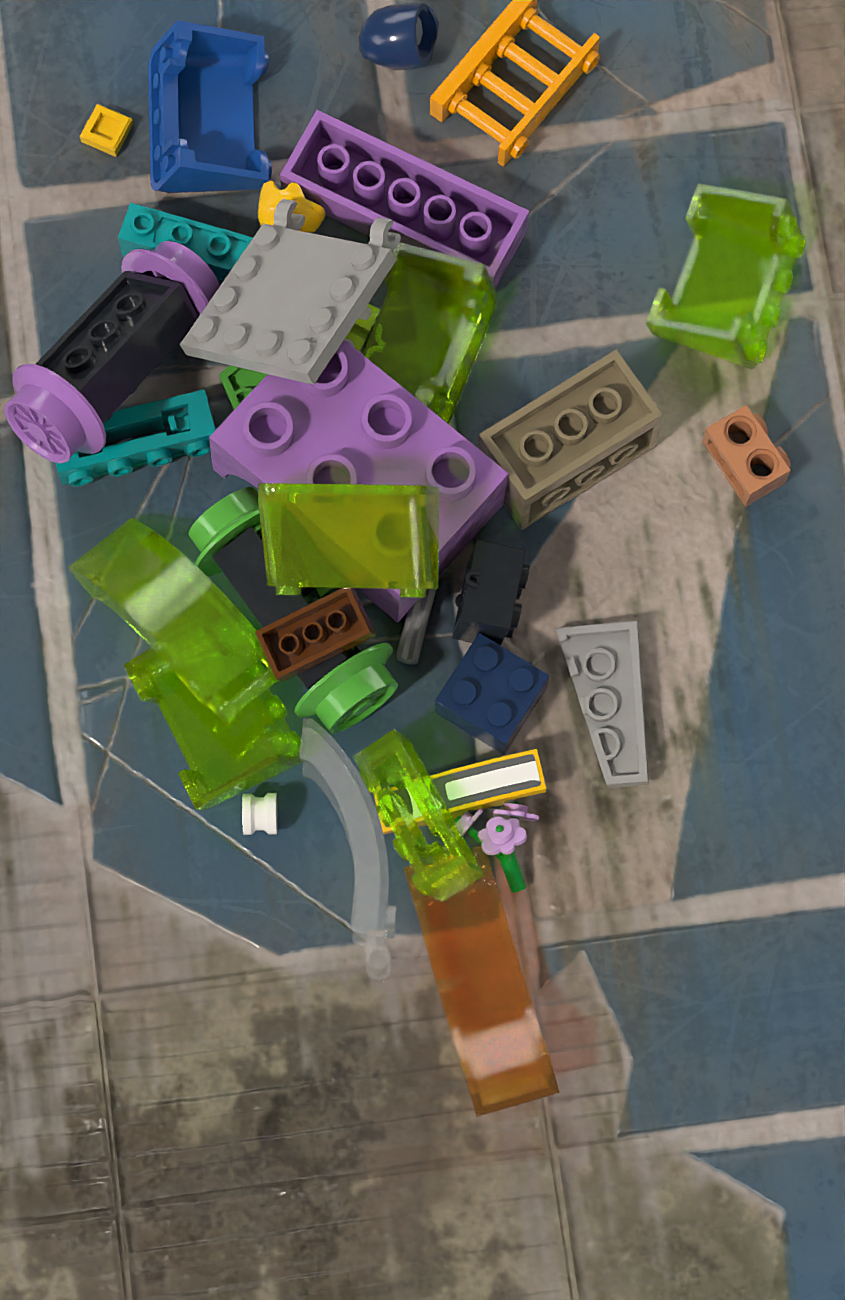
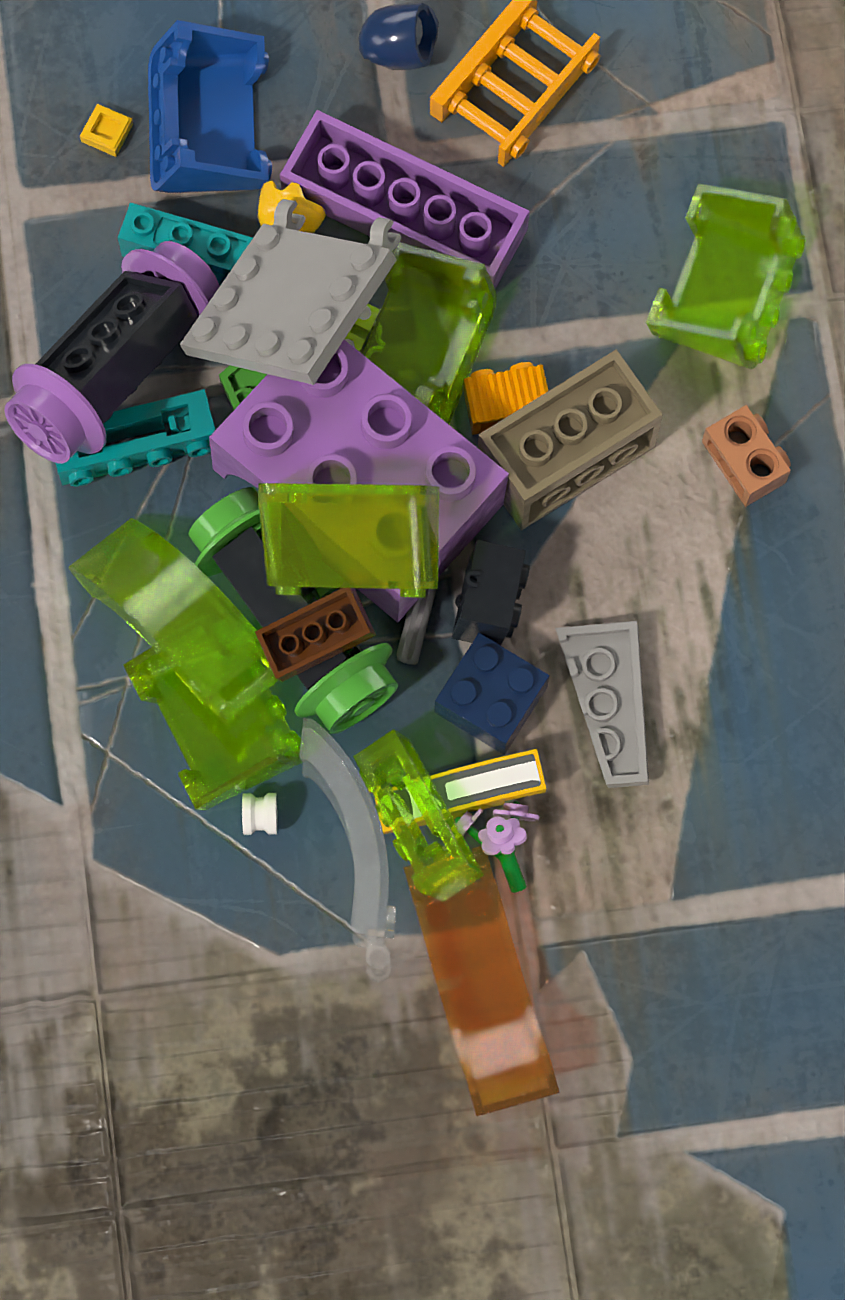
(497, 395): none -> light orange brick

